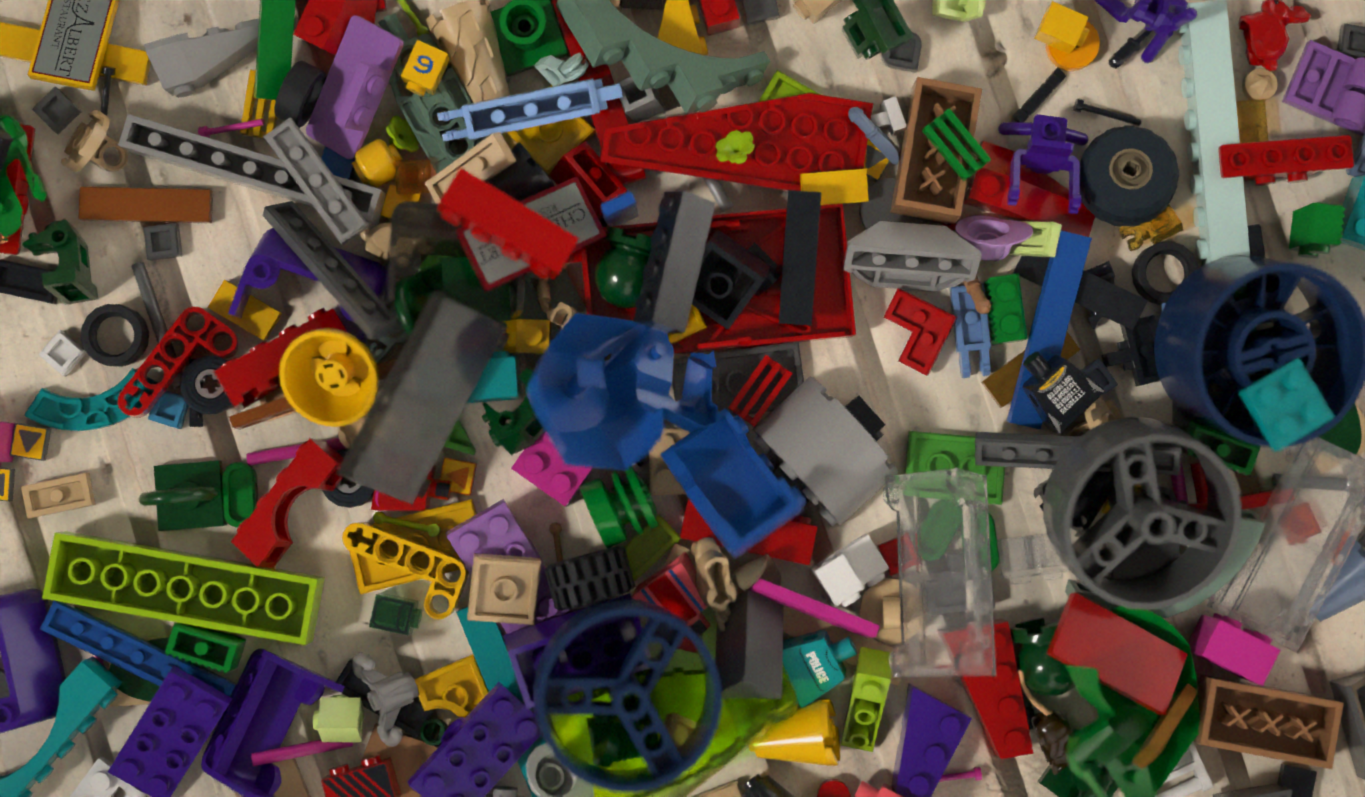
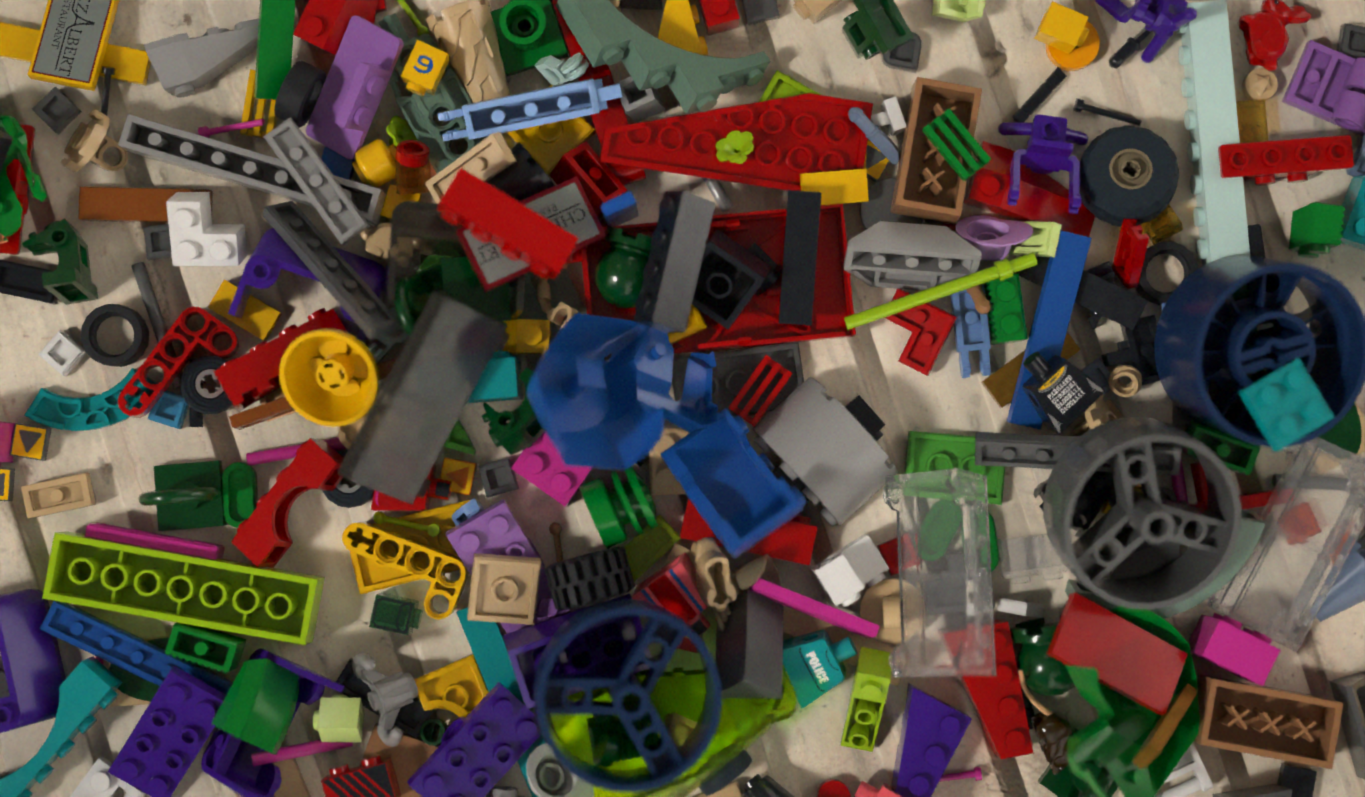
(155, 540): none -> dark pink tile
(199, 241): none -> white brick
(260, 704): none -> green slope
(412, 153): none -> red tile
(467, 511): none -> medium blue tile
(498, 477): none -> dark grey tile
(727, 774): none -> black bush
(804, 737): yellow cone -> none
(1001, 270): none -> lime bar
(1020, 608): none -> white tile
(1121, 389): none -> tan plate
(1130, 253): none -> red tile

